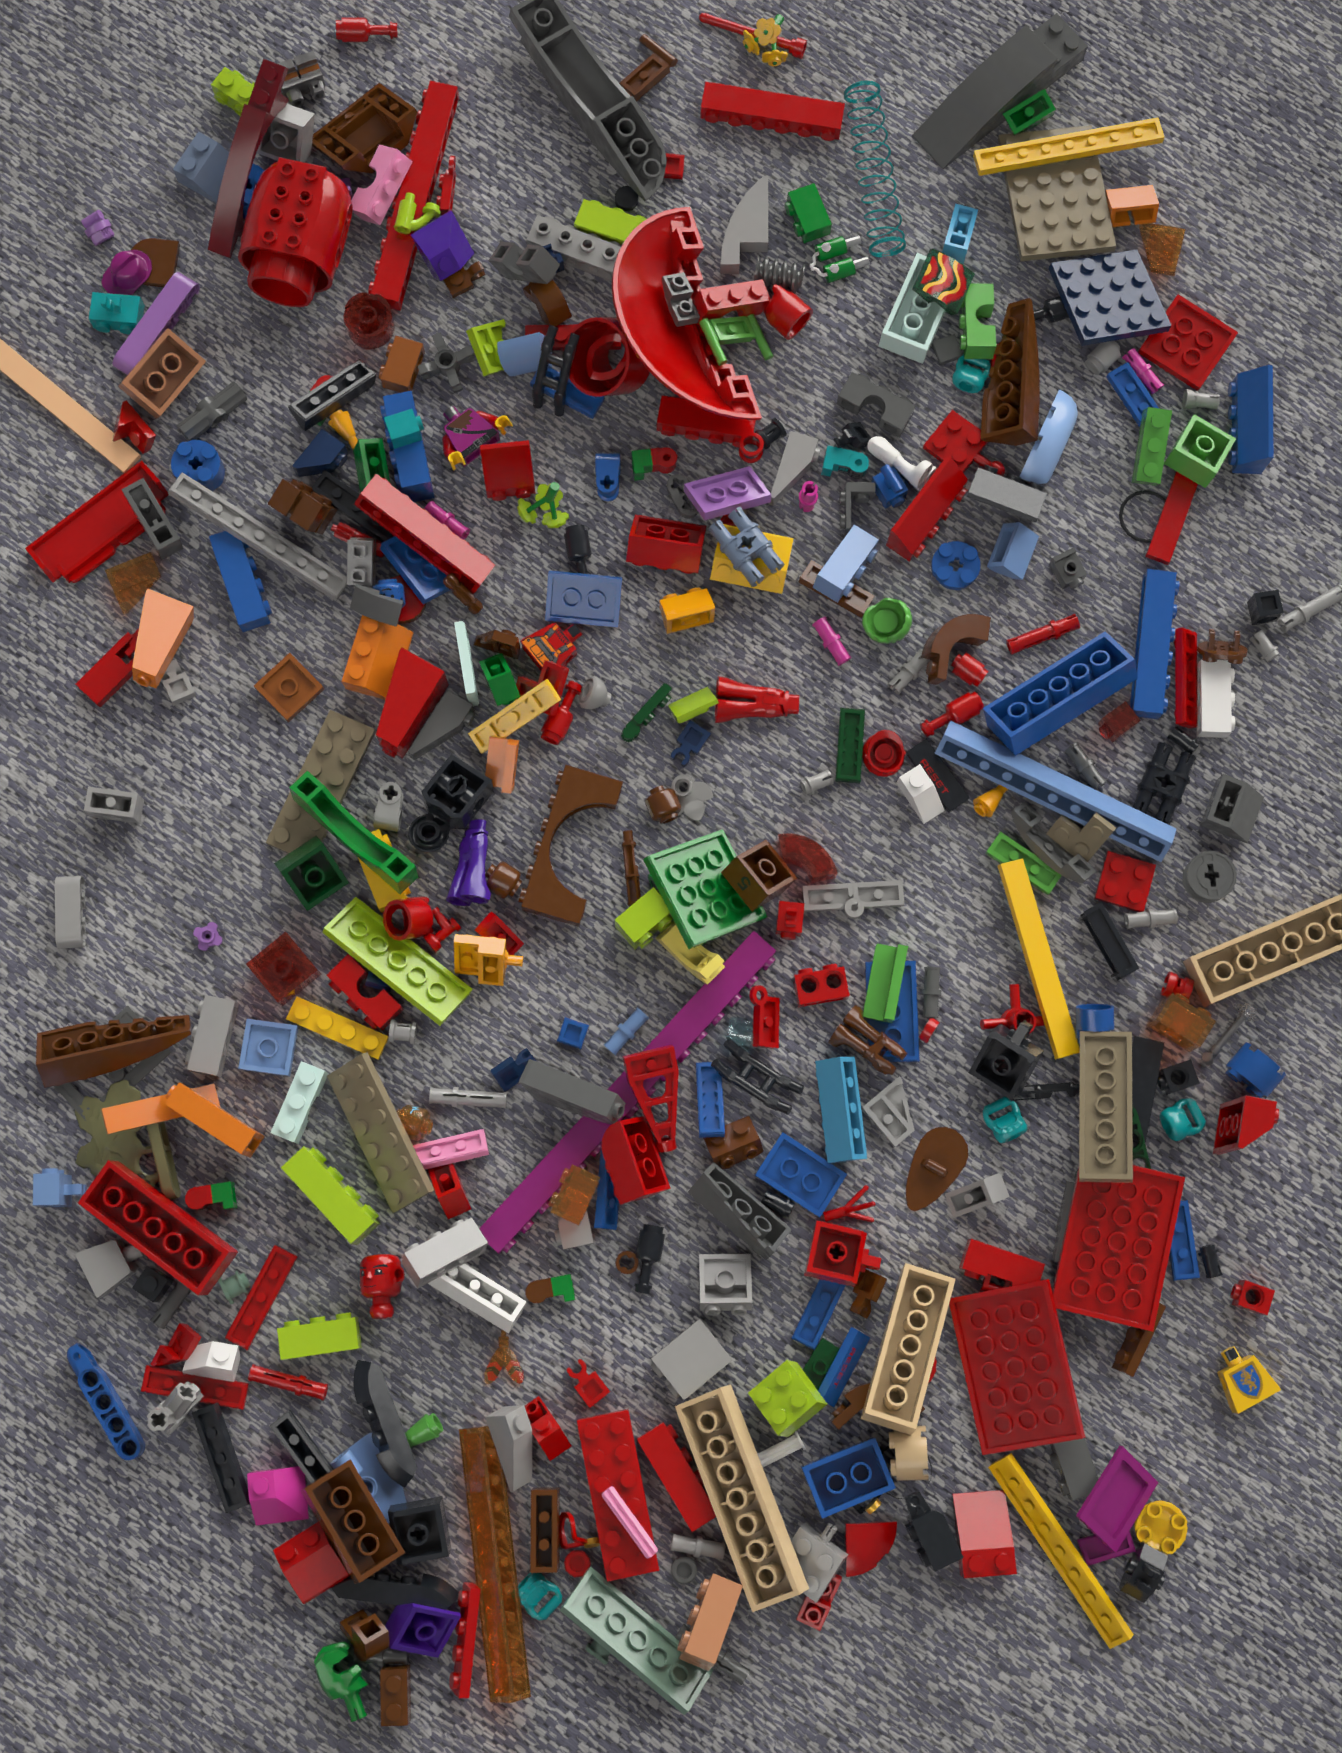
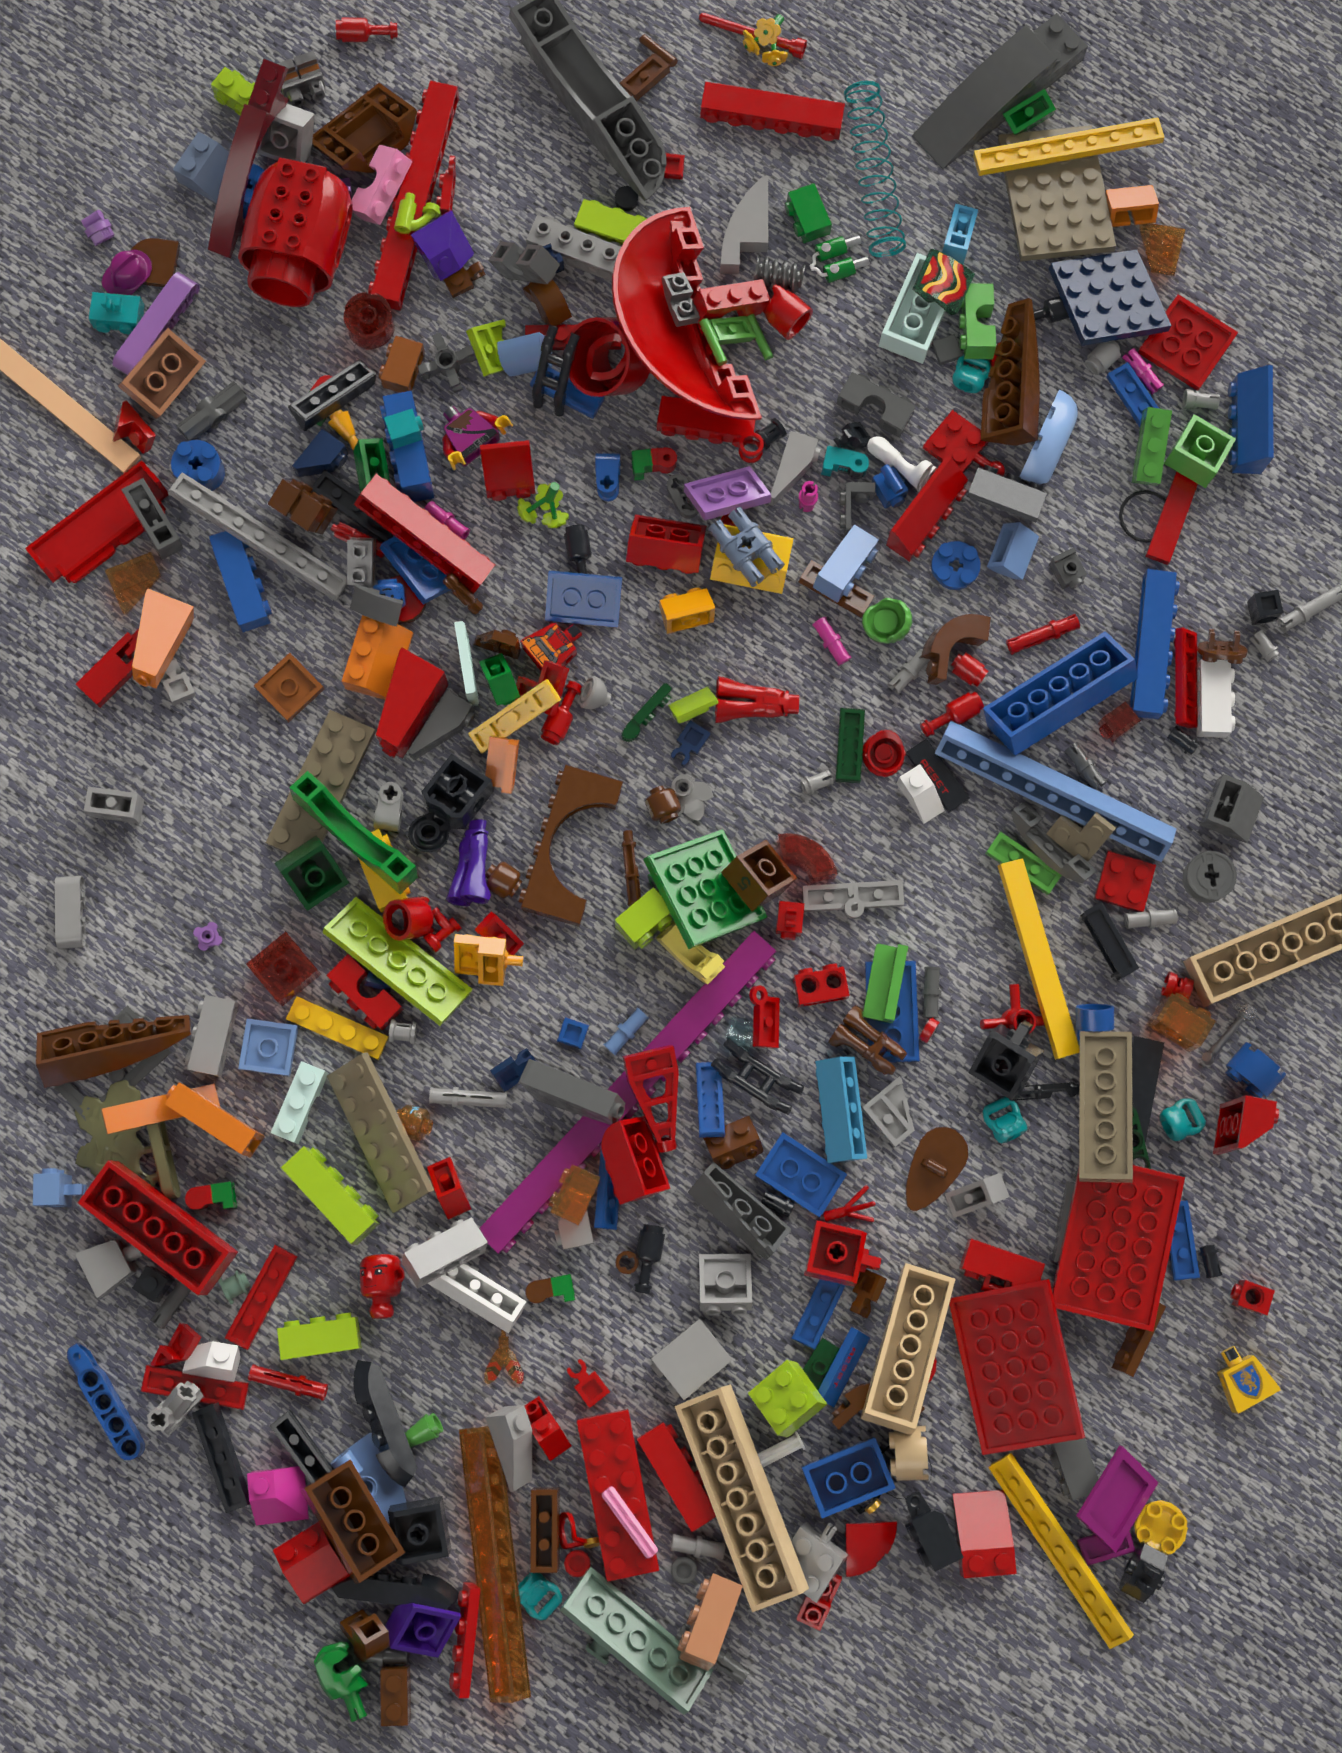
(452, 1149): bright pink tile -> none
(987, 803): light orange cone -> none
(1176, 782): black pin -> none
(1185, 1070): black brick -> none

